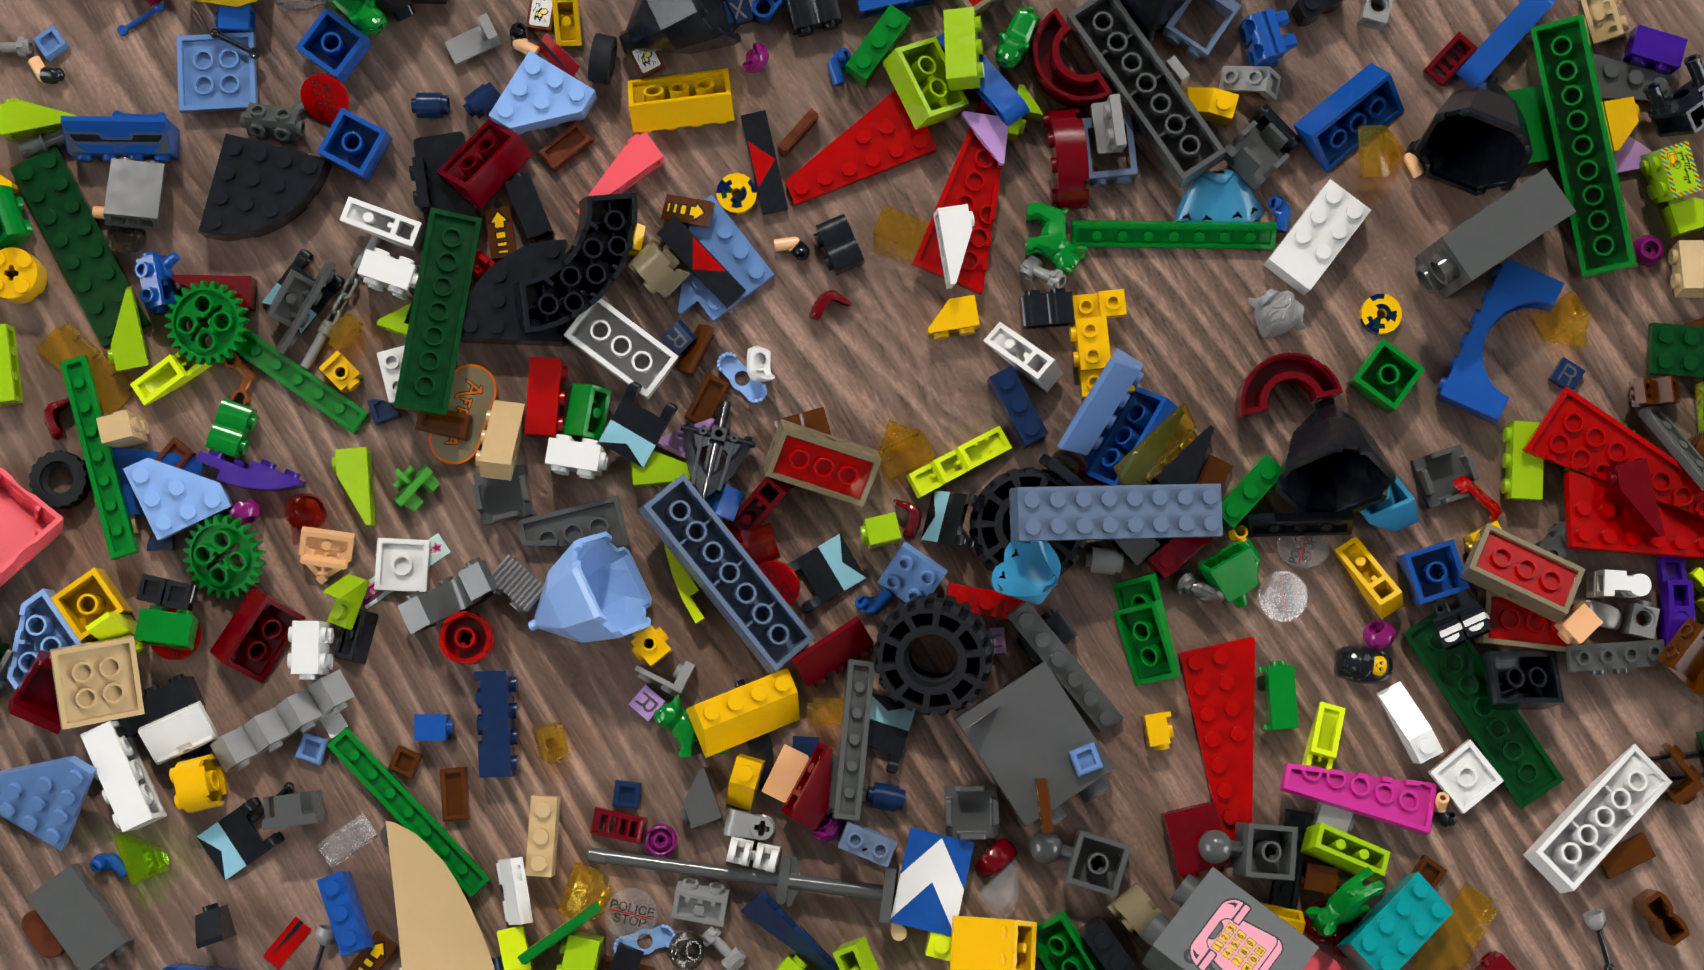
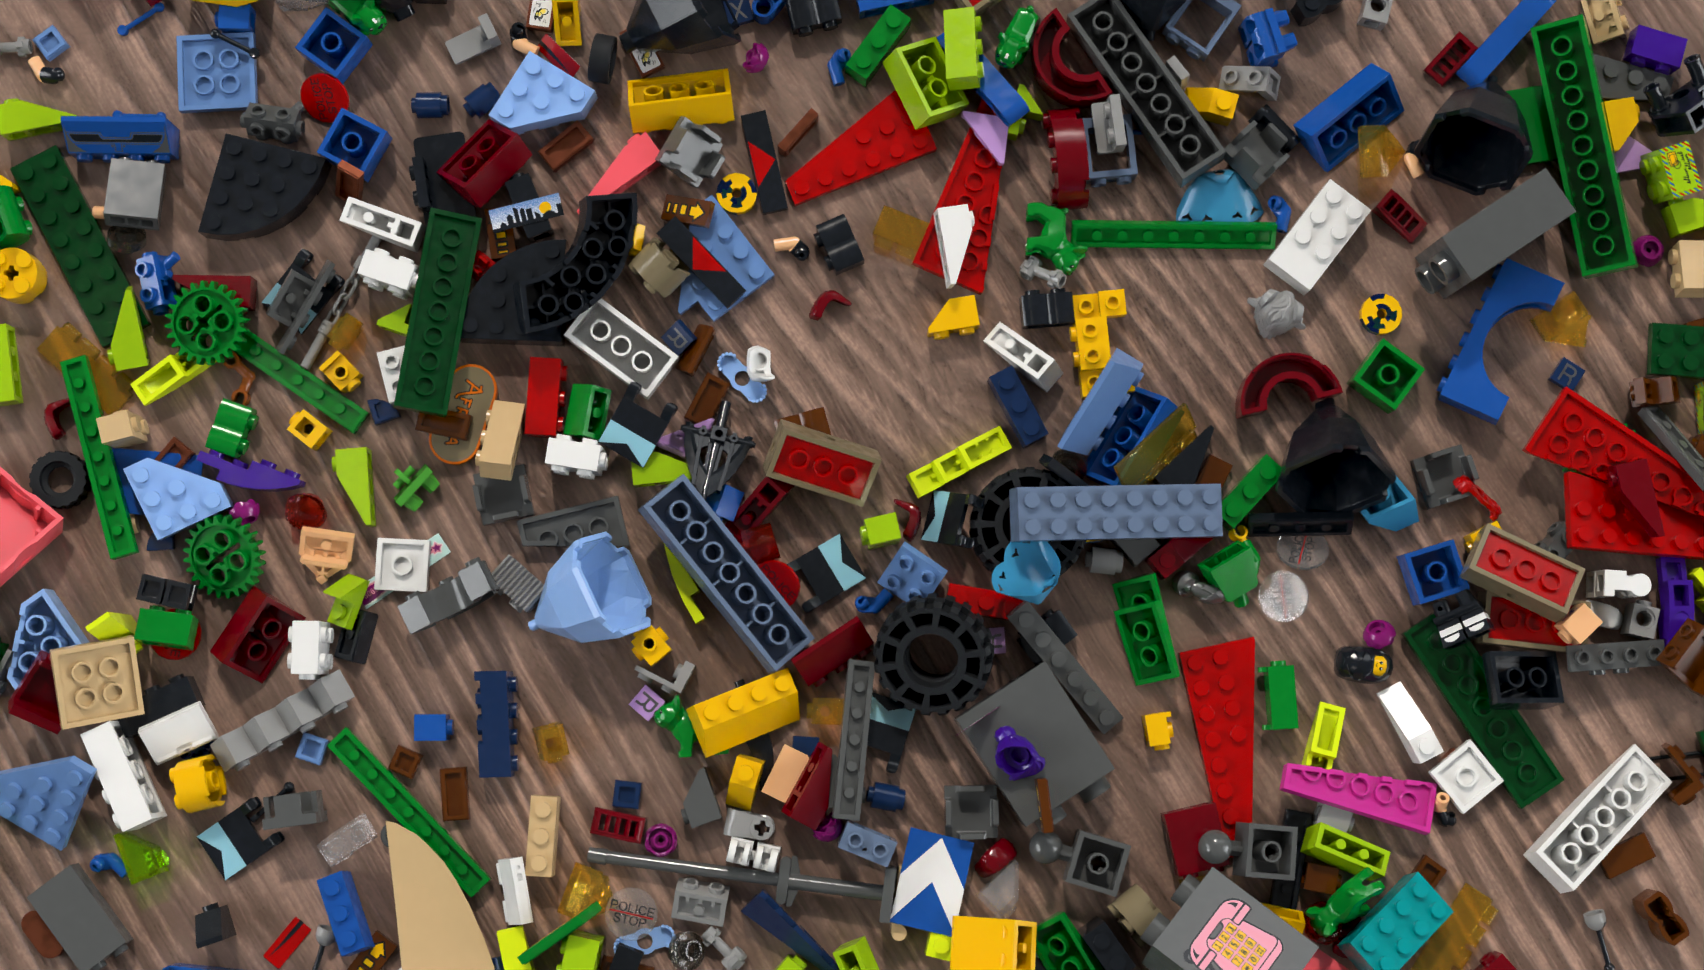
(41, 143): dark grey axle -> none
(88, 600): yellow brick -> none
(298, 426): none -> yellow brick
(333, 724): white sticker -> none
(349, 181): none -> copper tile
(453, 632): red brick -> none
(526, 212): none -> sticker
(692, 152): none -> dark grey panel
(903, 450): clear yellow slope -> none
(1016, 754): none -> dark purple hair
(1085, 759): medium blue tile -> none
(1370, 578): yellow slope -> none
(1386, 216): none -> dark red slope
(1522, 471): lime brick -> none

